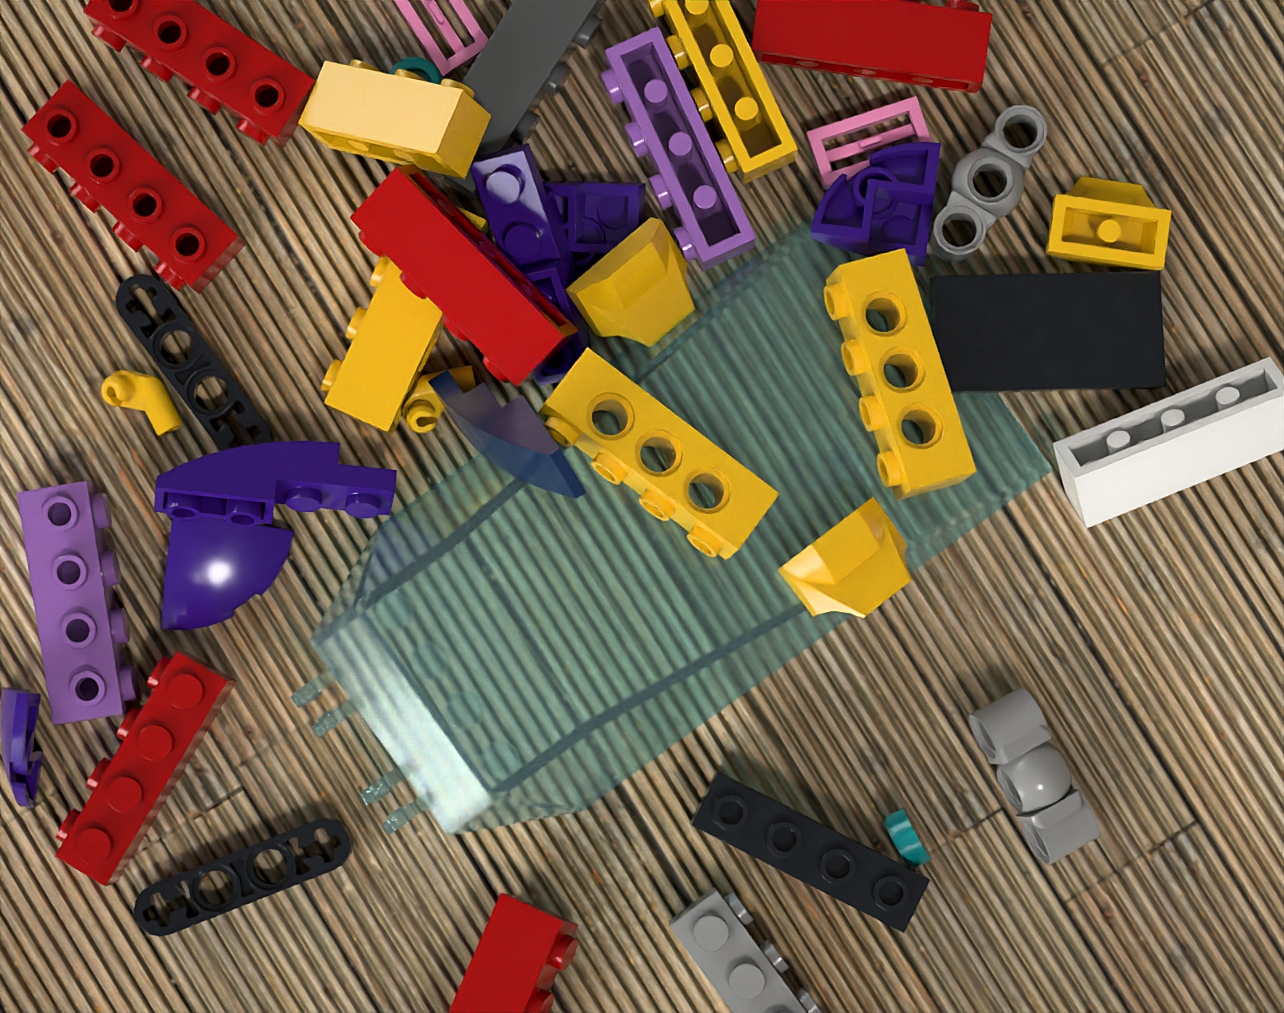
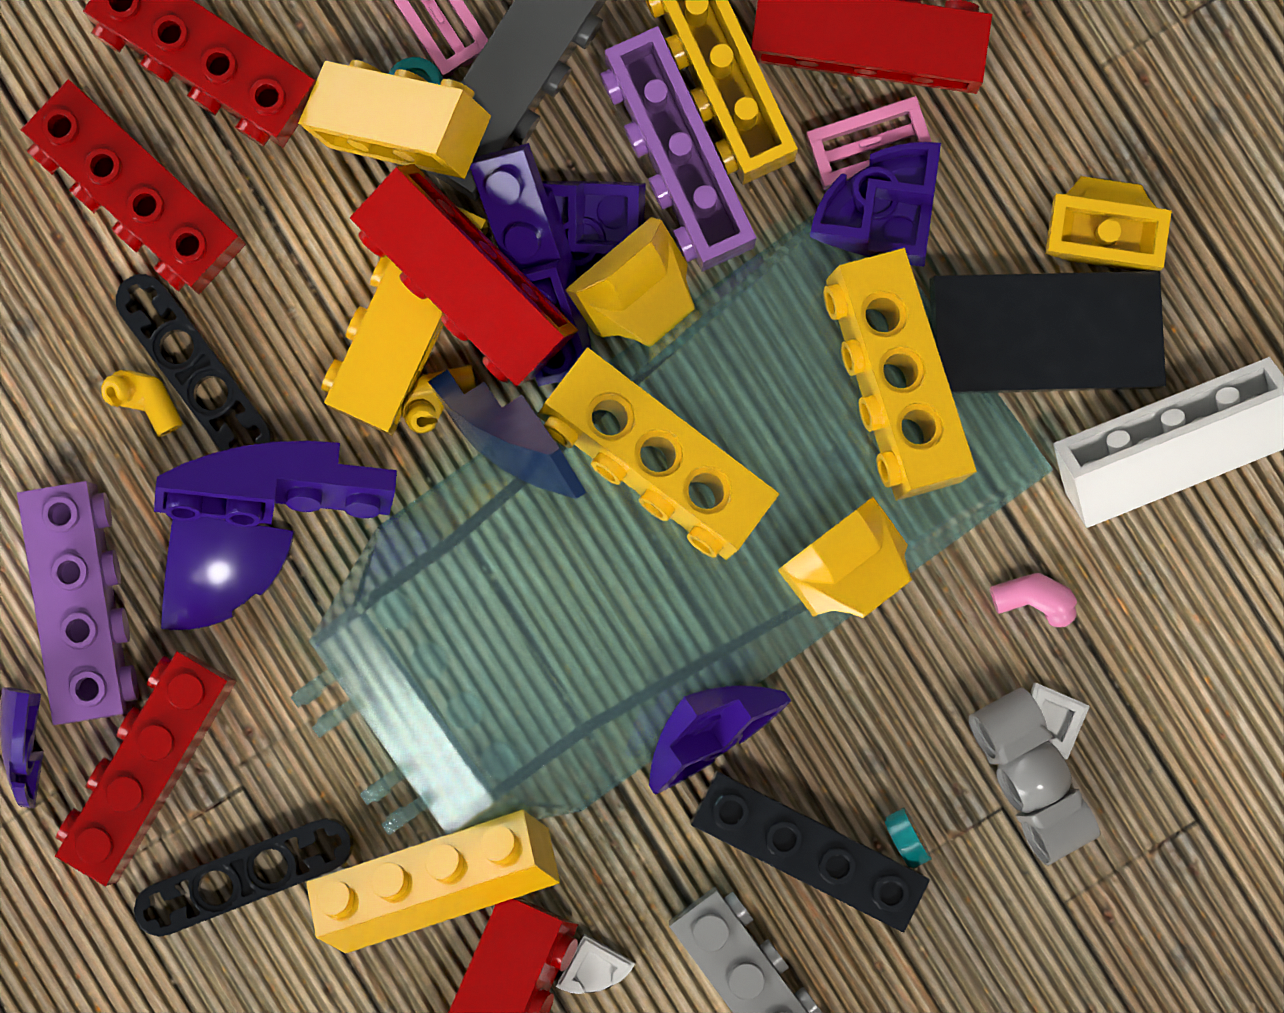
(433, 882): none -> yellow brick
(594, 968): none -> white tile
(707, 727): none -> dark purple brick
(995, 157): light grey piece -> none
(1040, 592): none -> bright pink arm
(1062, 716): none -> white tile

